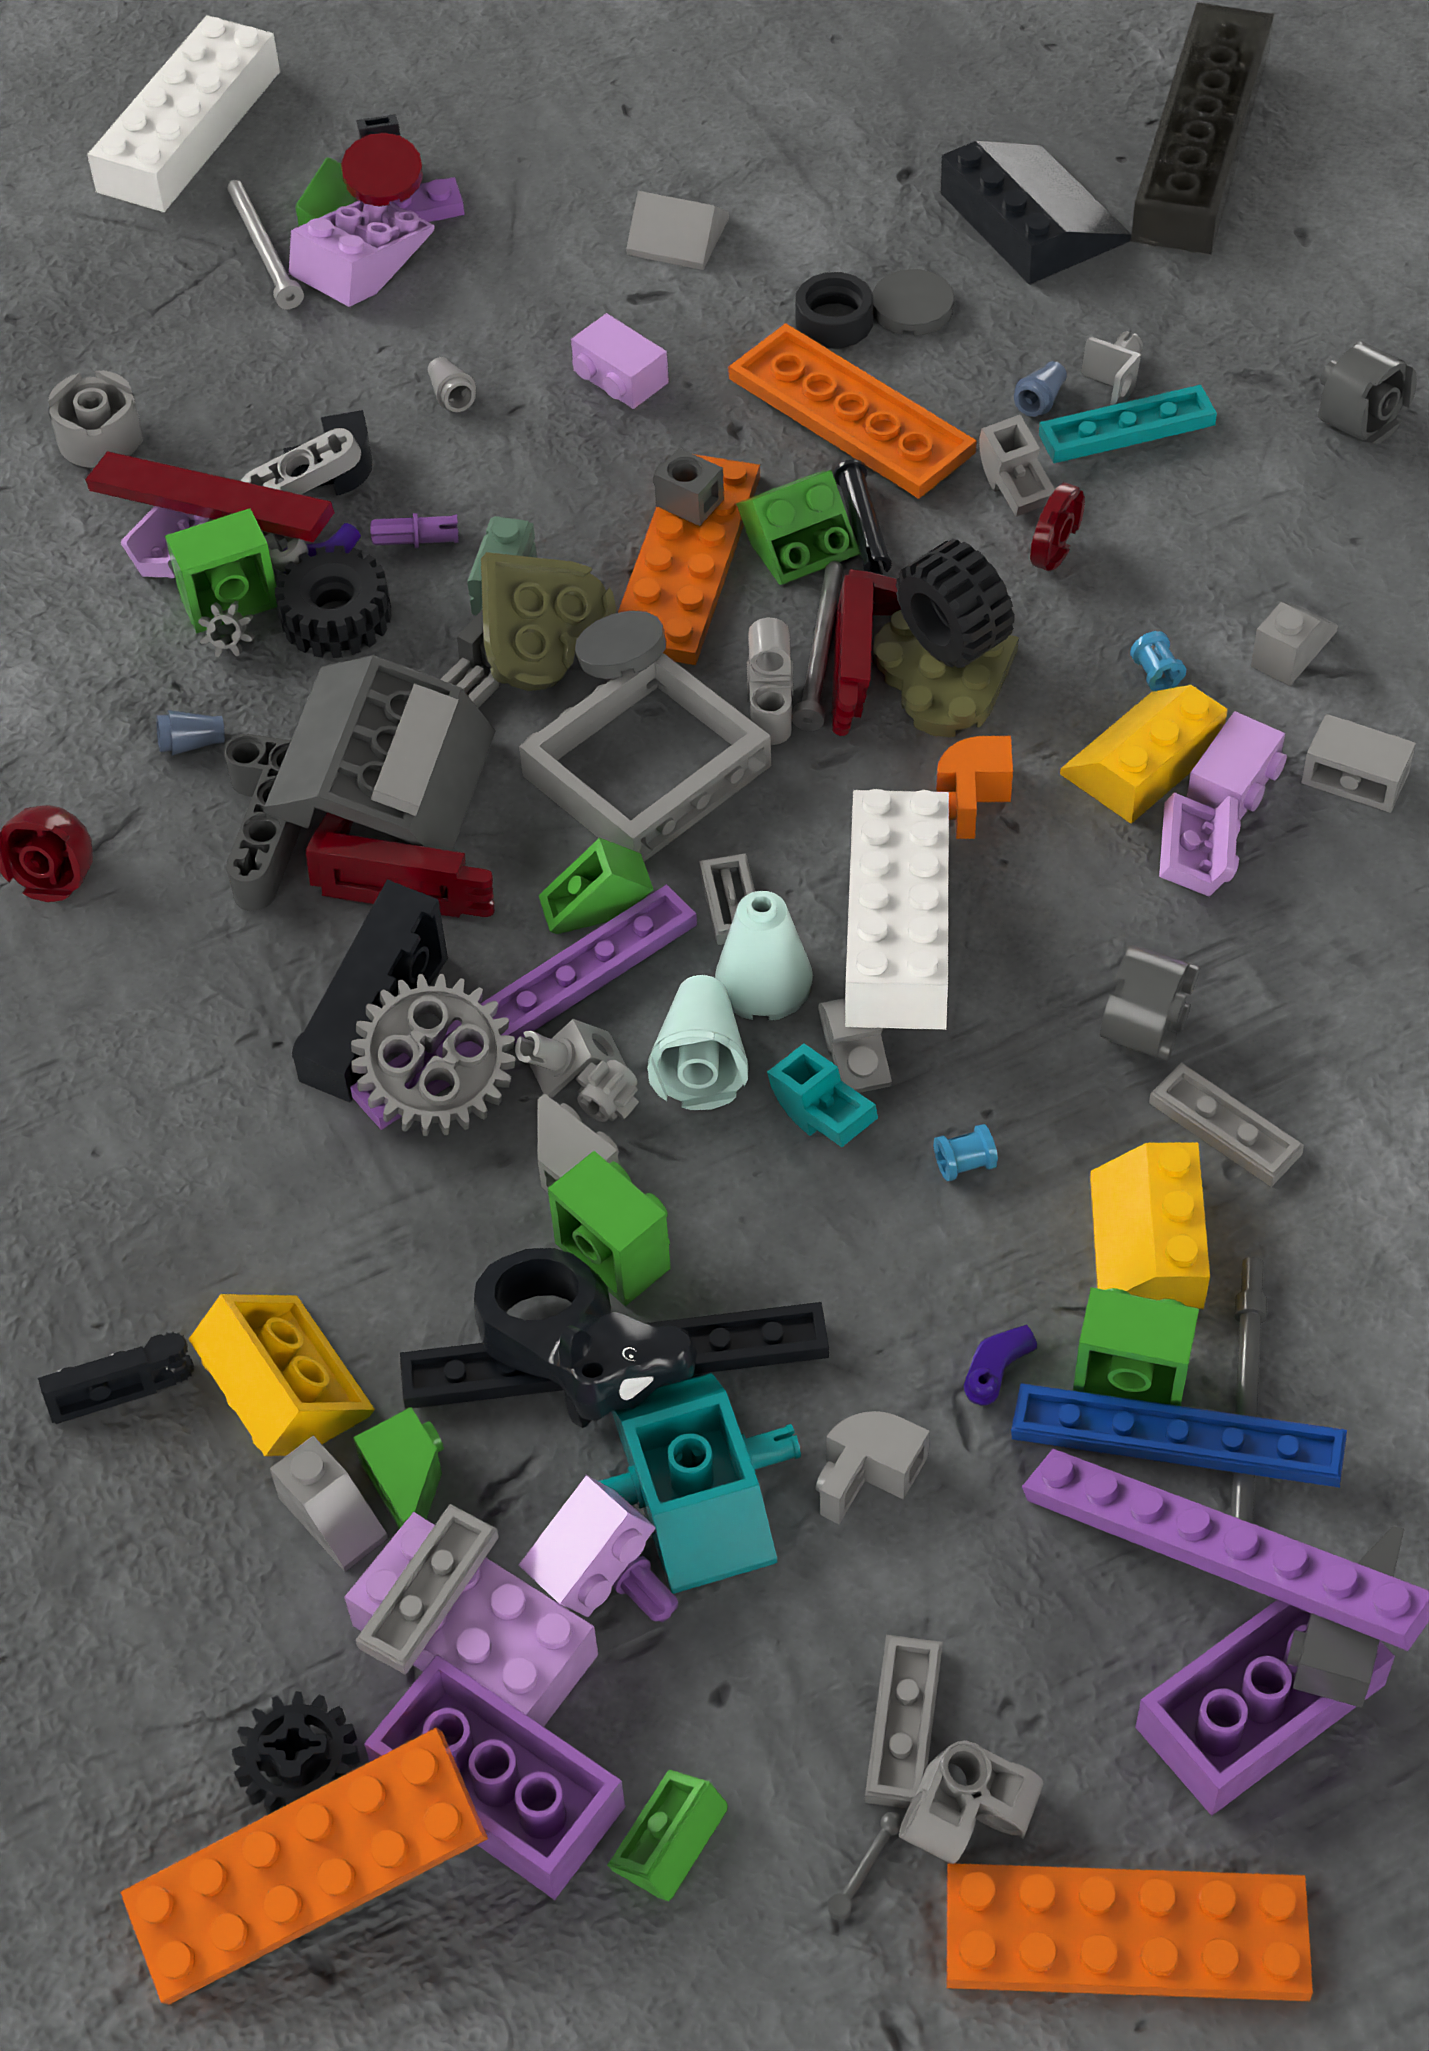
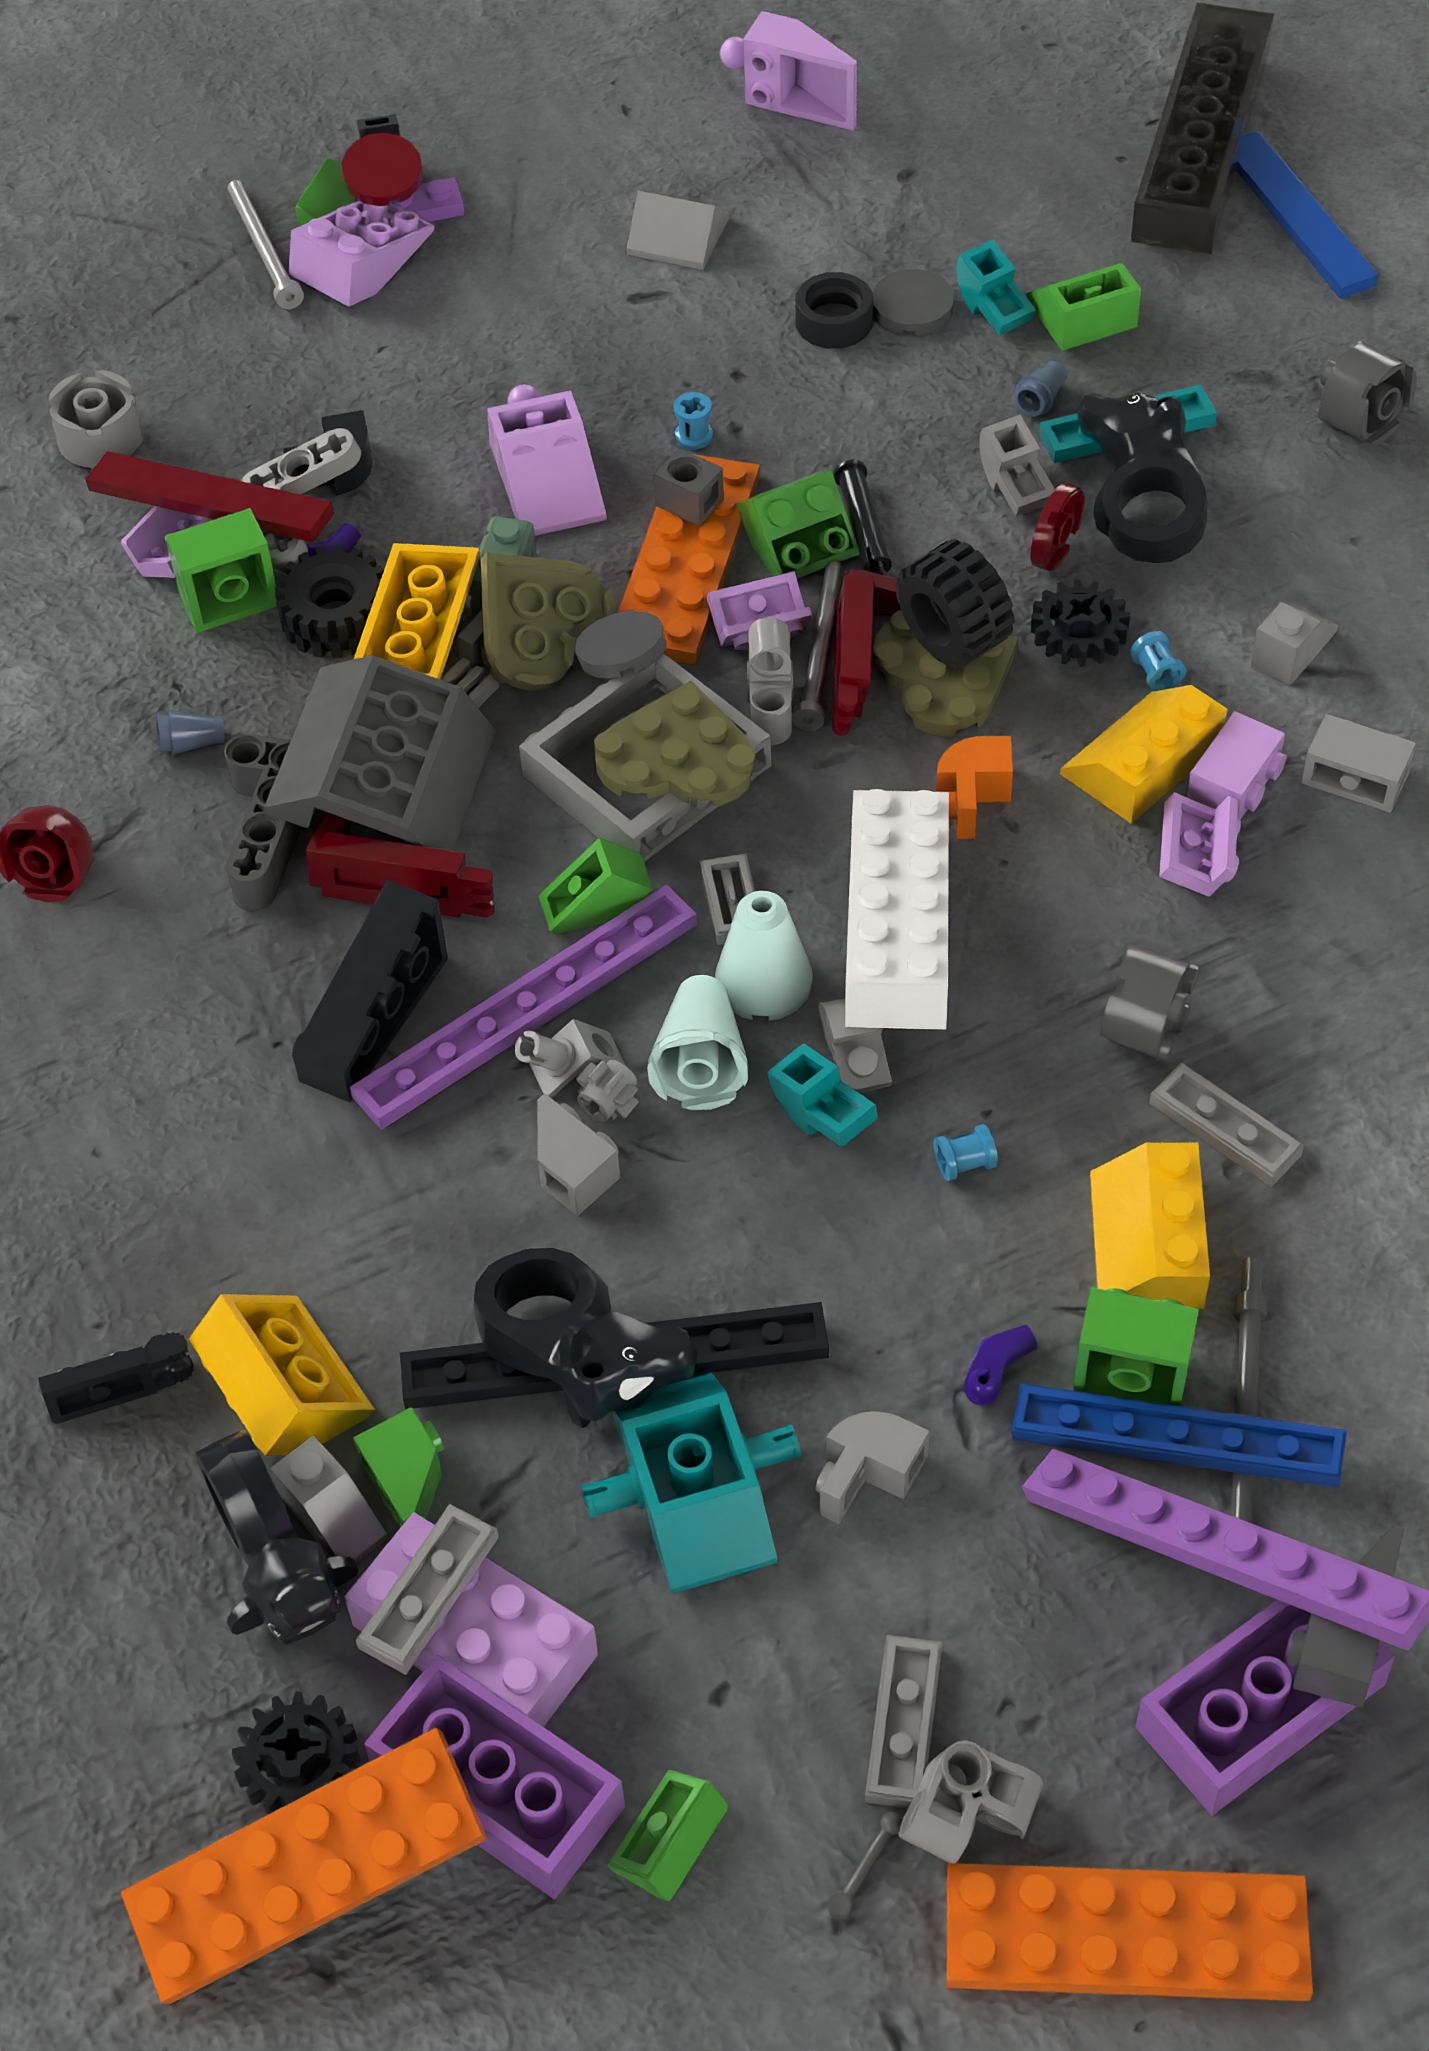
(184, 113): white brick -> none
(224, 641): light grey gear -> none
(287, 1577): none -> black animal
(396, 1031): light grey gear -> none
(414, 530): medium lavender axle -> none
(414, 749): light grey tile -> none
(419, 606): none -> yellow slope
(451, 385): light grey cone -> none
(545, 460): none -> lavender slope
(587, 1546): brick -> none
(611, 1226): bright green brick -> none
(619, 361): lavender brick -> none
(646, 1590): medium lavender axle -> none
(676, 748): none -> olive plate
(693, 420): none -> dark azure bush
(741, 605): none -> lavender bracket
(794, 71): none -> lavender slope
(852, 410): orange plate -> none
(989, 287): none -> teal brick
(1028, 207): black slope -> none
(1080, 622): none -> black gear
(1088, 306): none -> bright green slope
(1114, 364): light grey bracket -> none
(1149, 454): none -> black animal
(1303, 218): none -> blue tile

